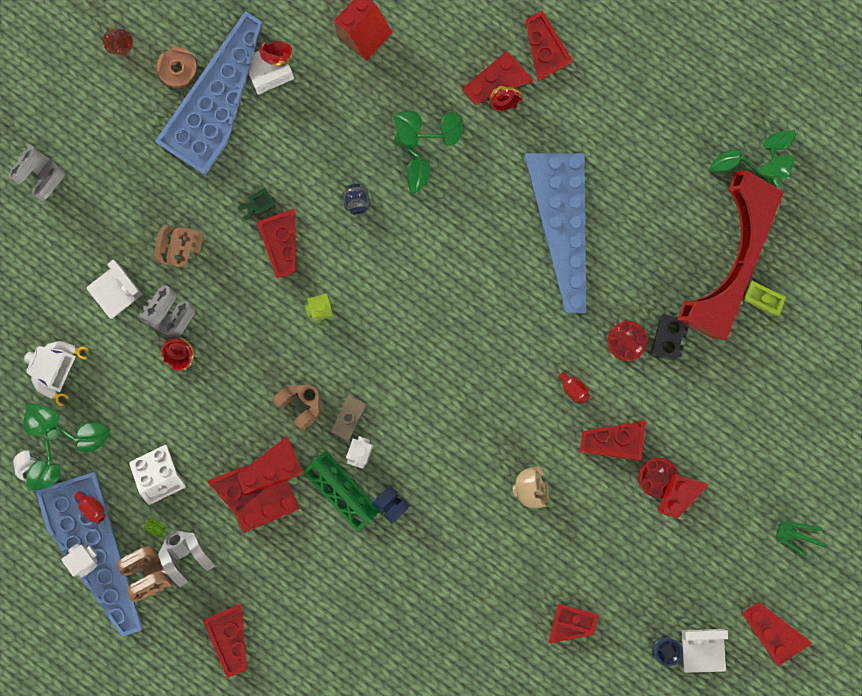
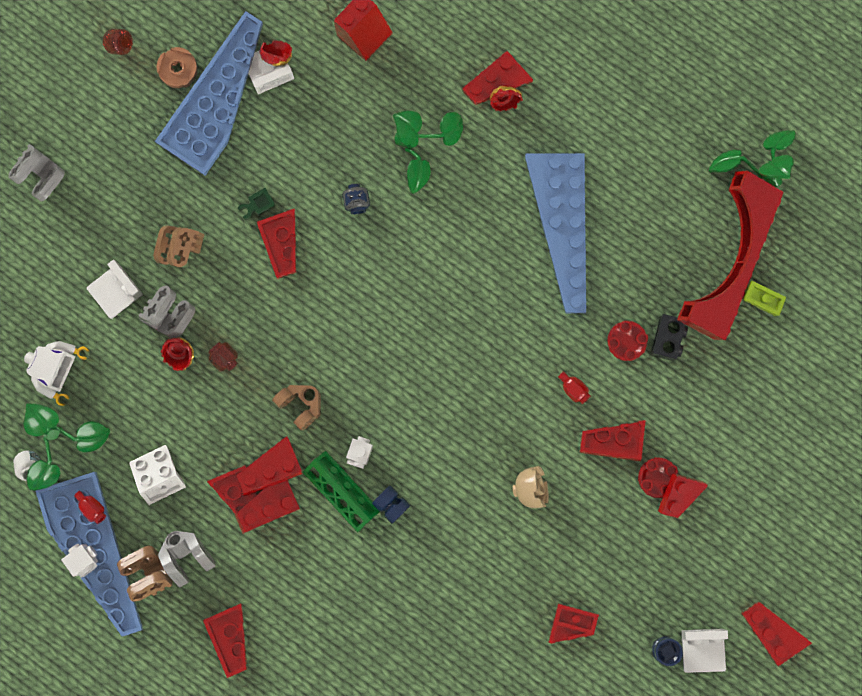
(155, 527): clear neon green piece -> none
(223, 356): none -> clear red head
(319, 307): lime brick -> none
(348, 418): dark tan plate -> none
(546, 47): red wing -> none
(787, 532): green plant -> none

